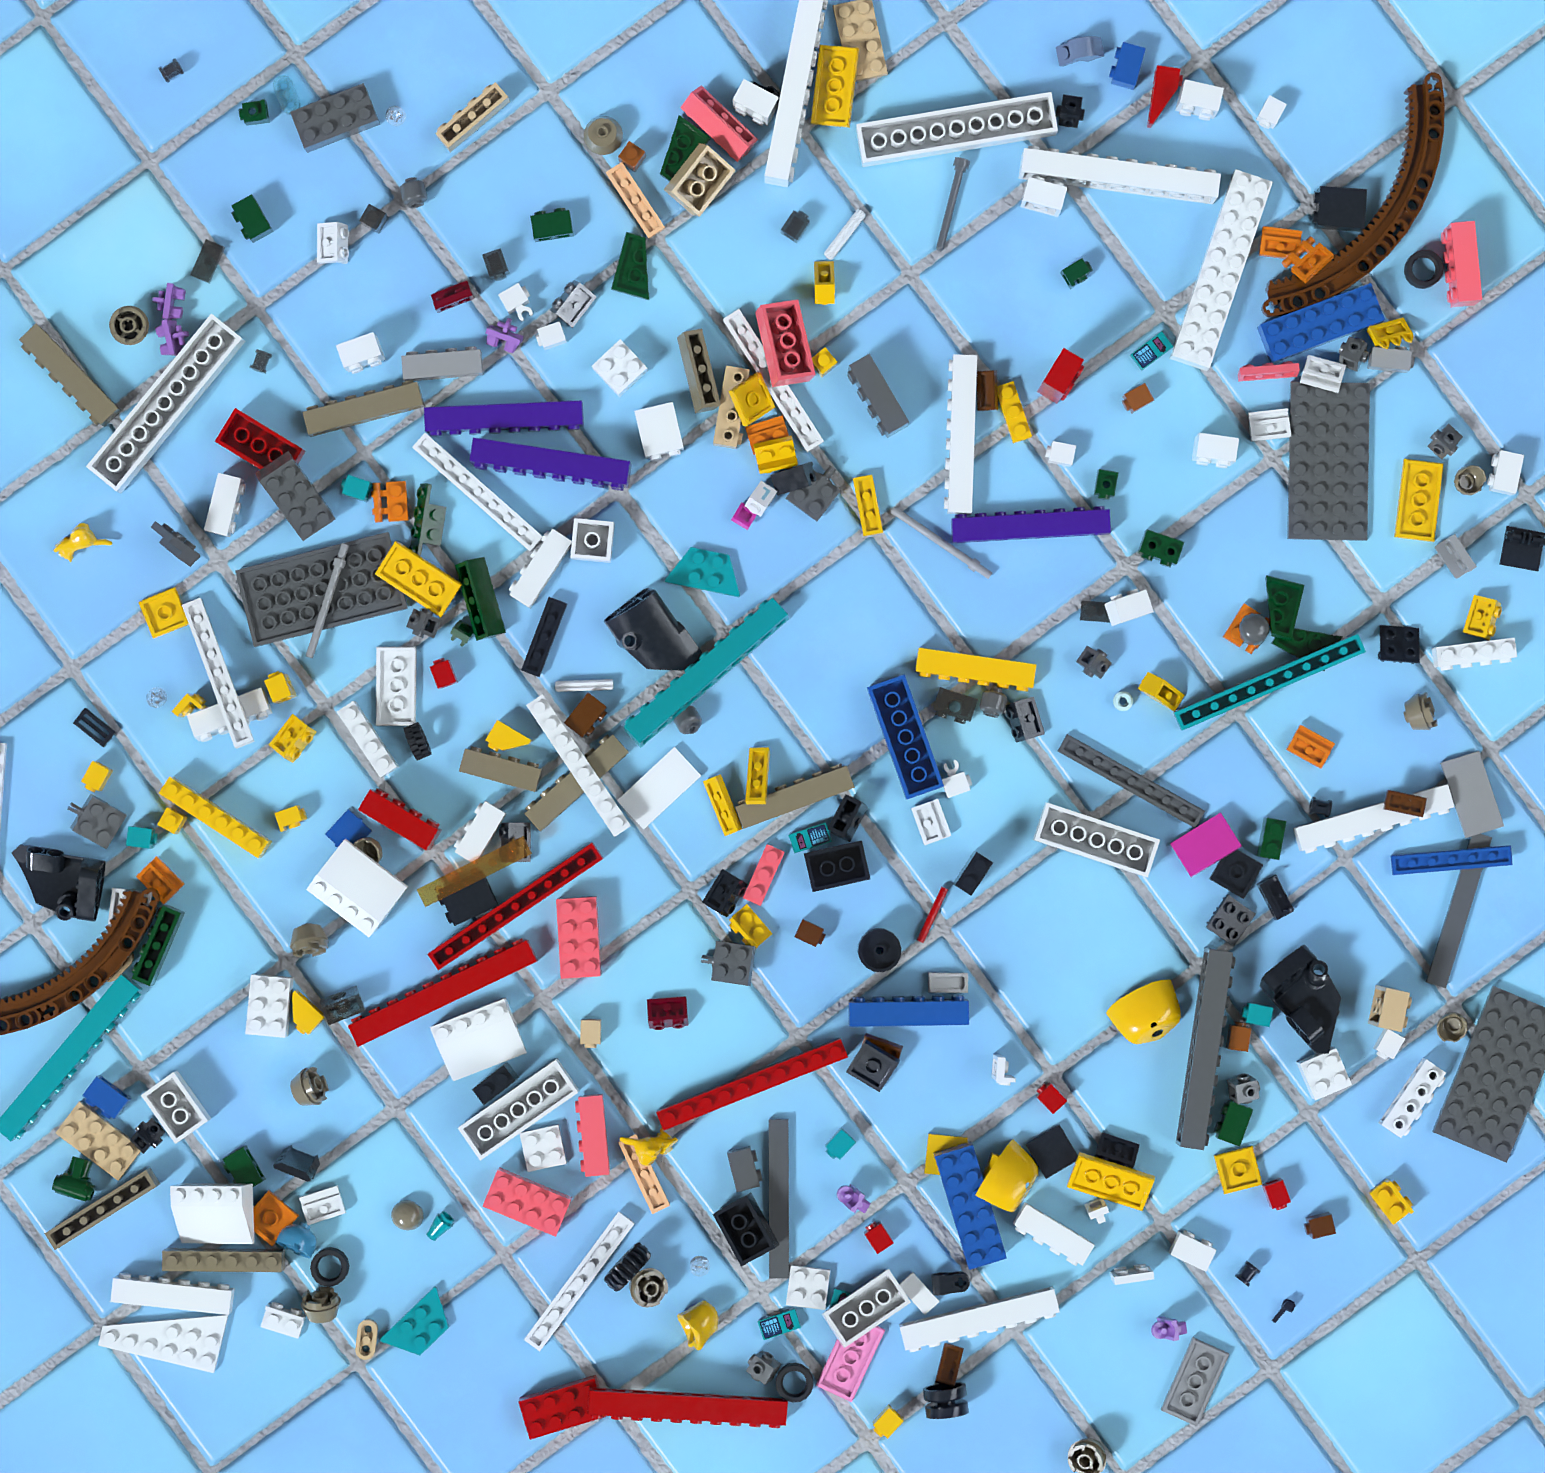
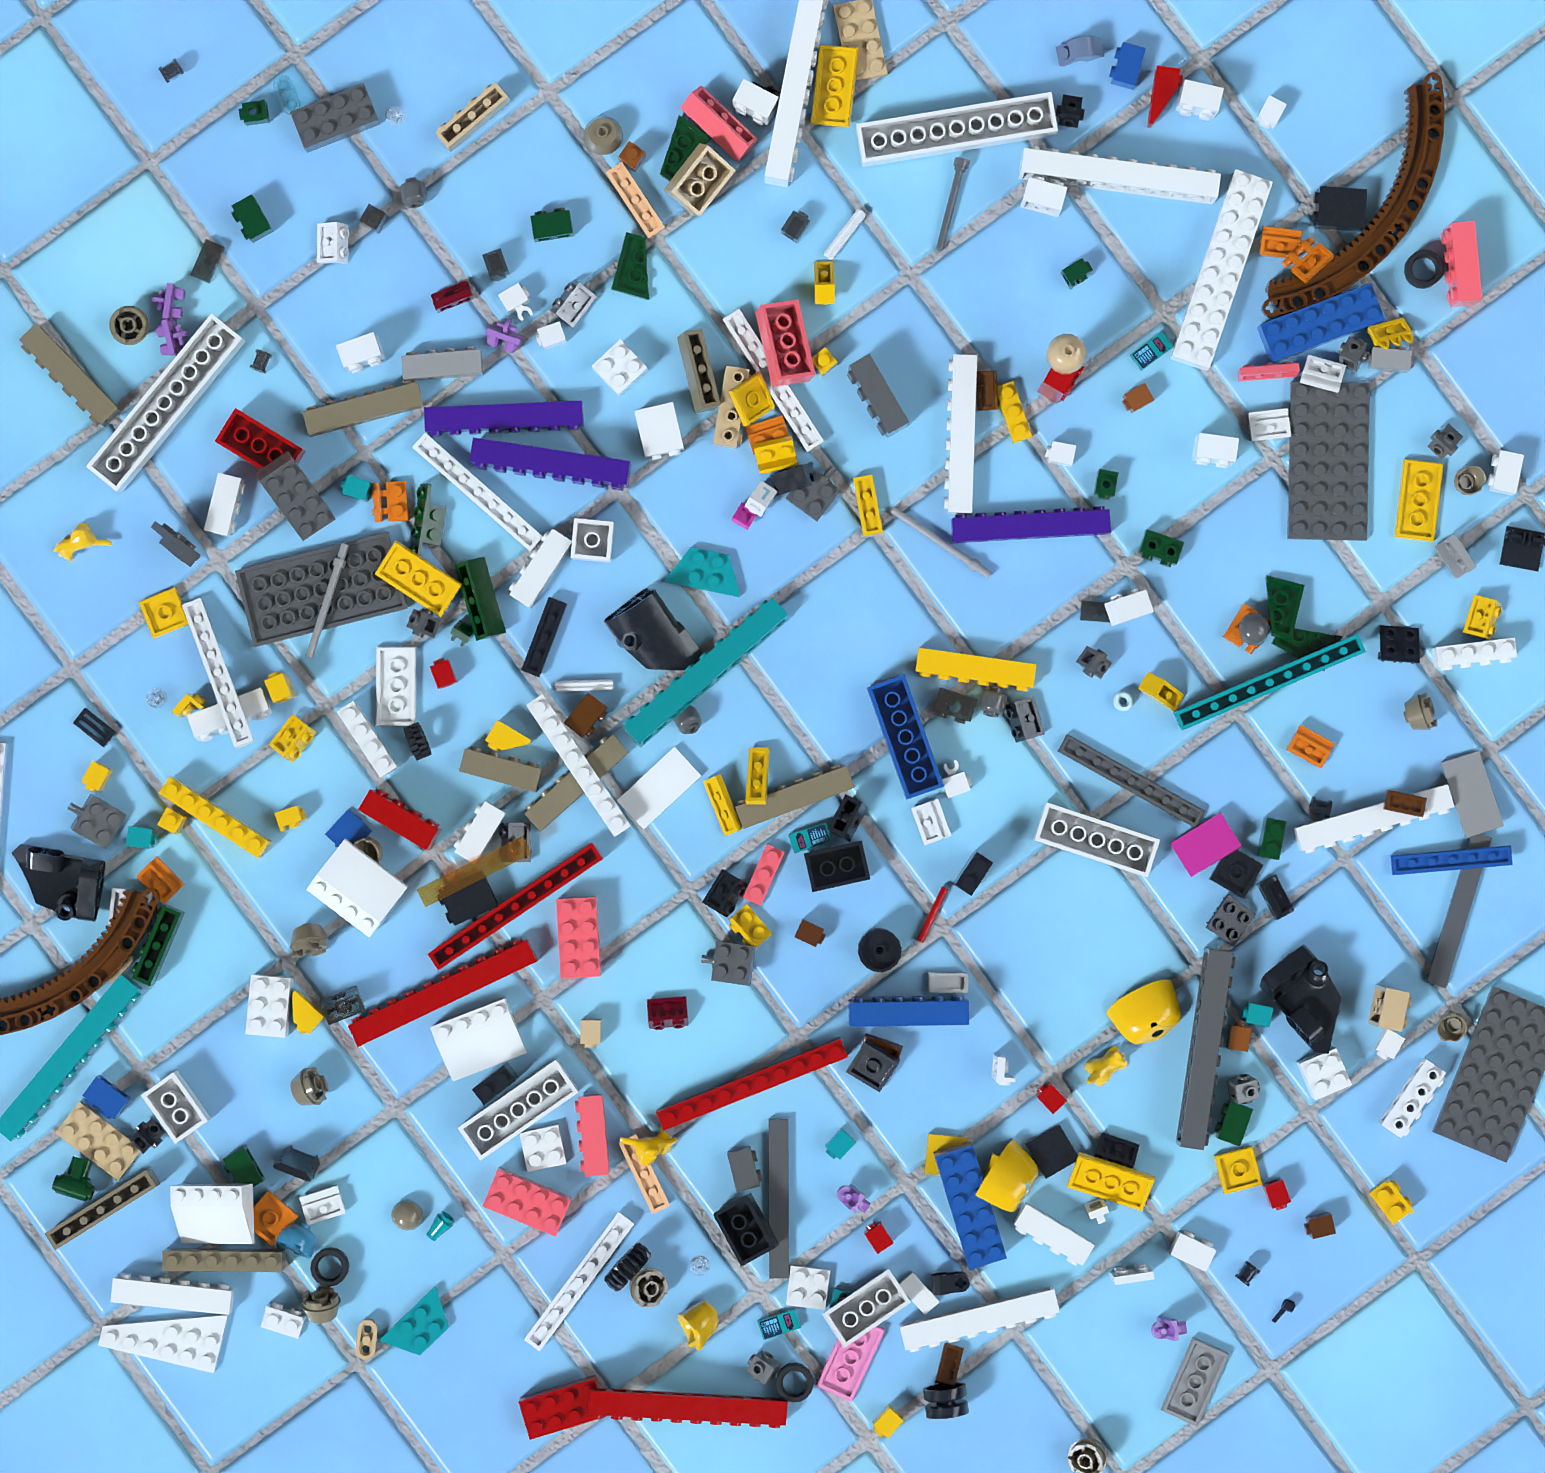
(1066, 353): none -> tan cylinder
(1103, 1068): none -> yellow animal

